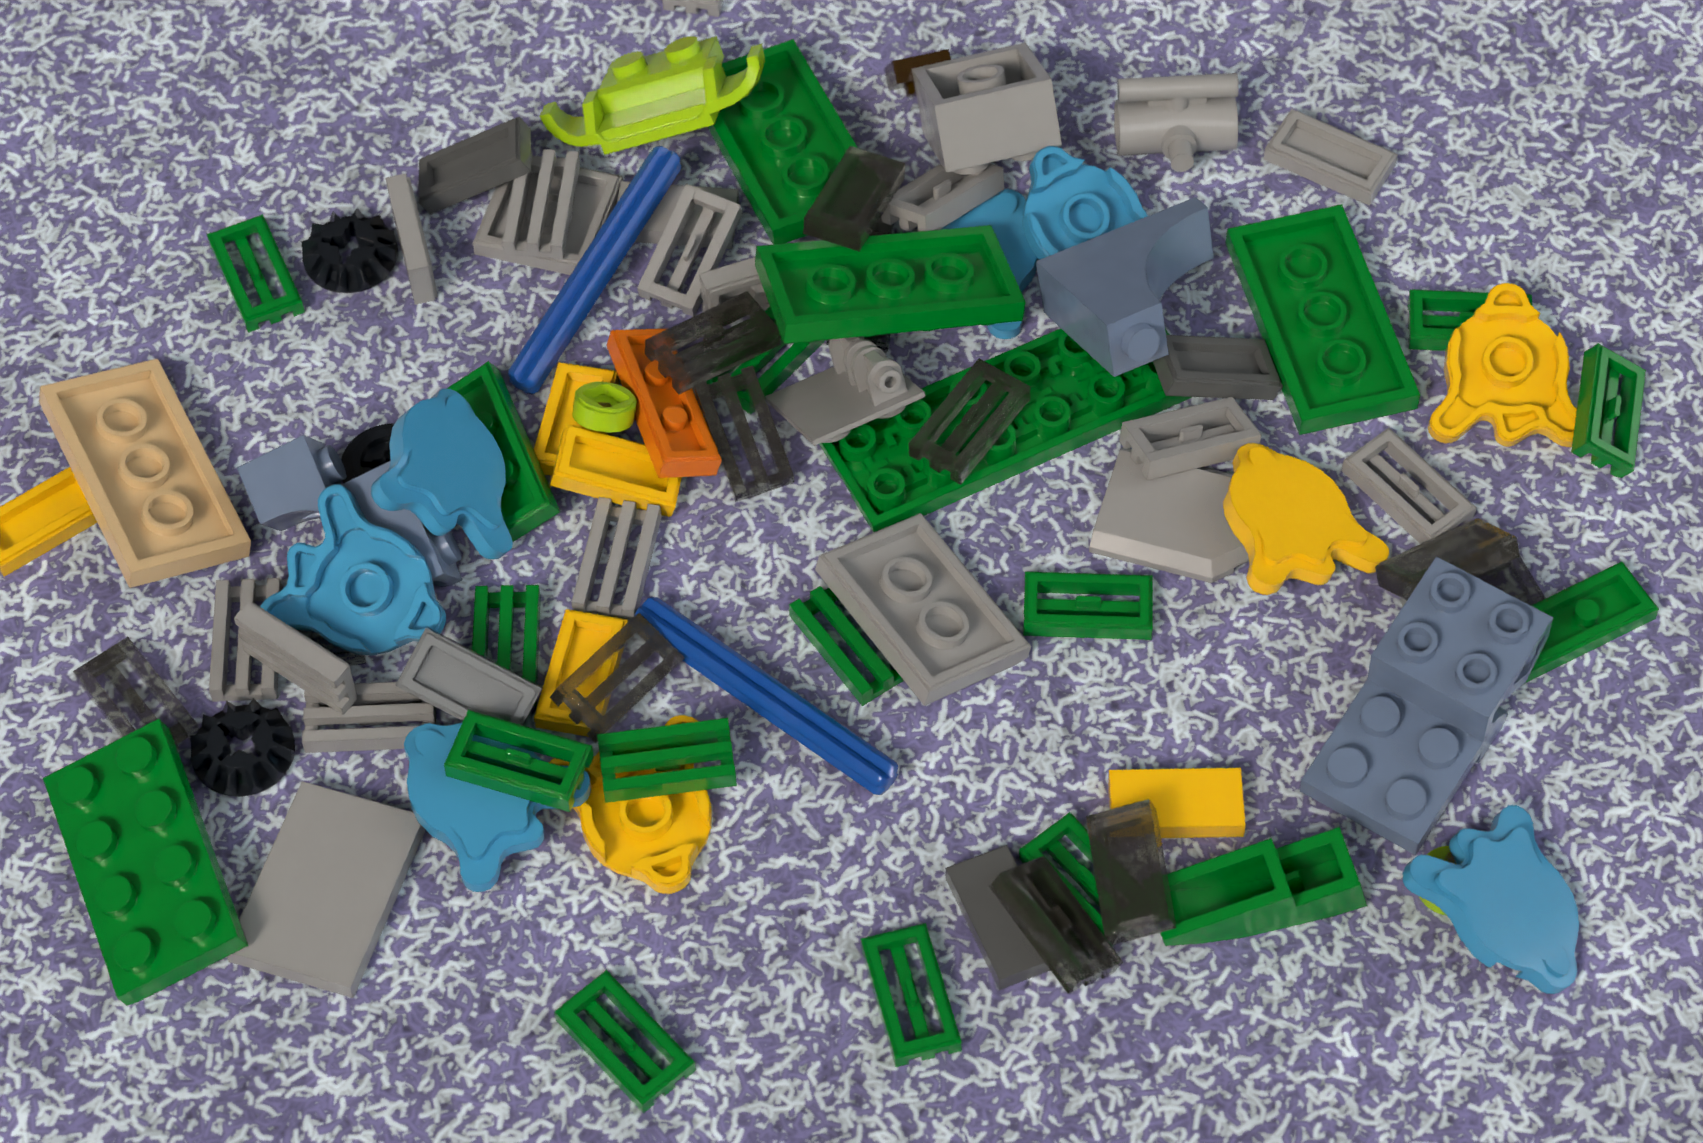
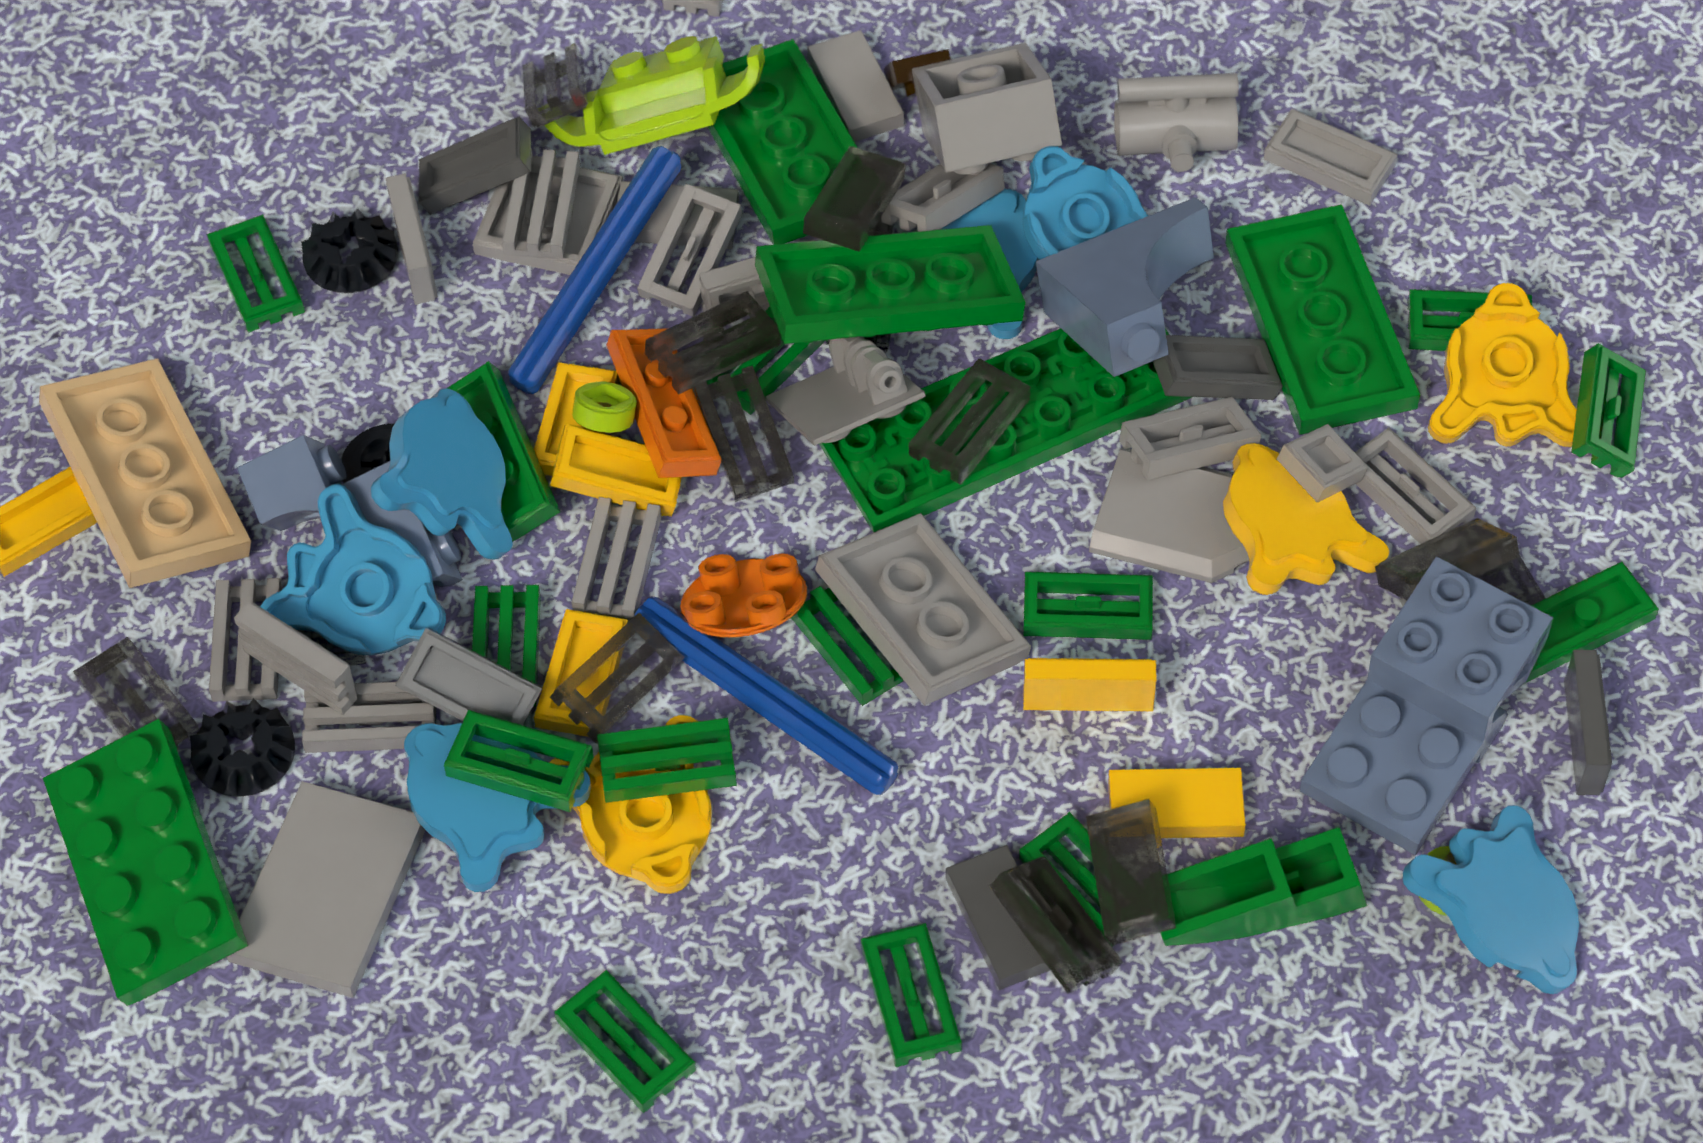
(550, 75): none -> clear smoke tile
(743, 595): none -> orange dish
(856, 85): none -> light grey tile
(1089, 684): none -> yellow tile
(1322, 463): none -> light grey tile
(1587, 722): none -> dark grey tile

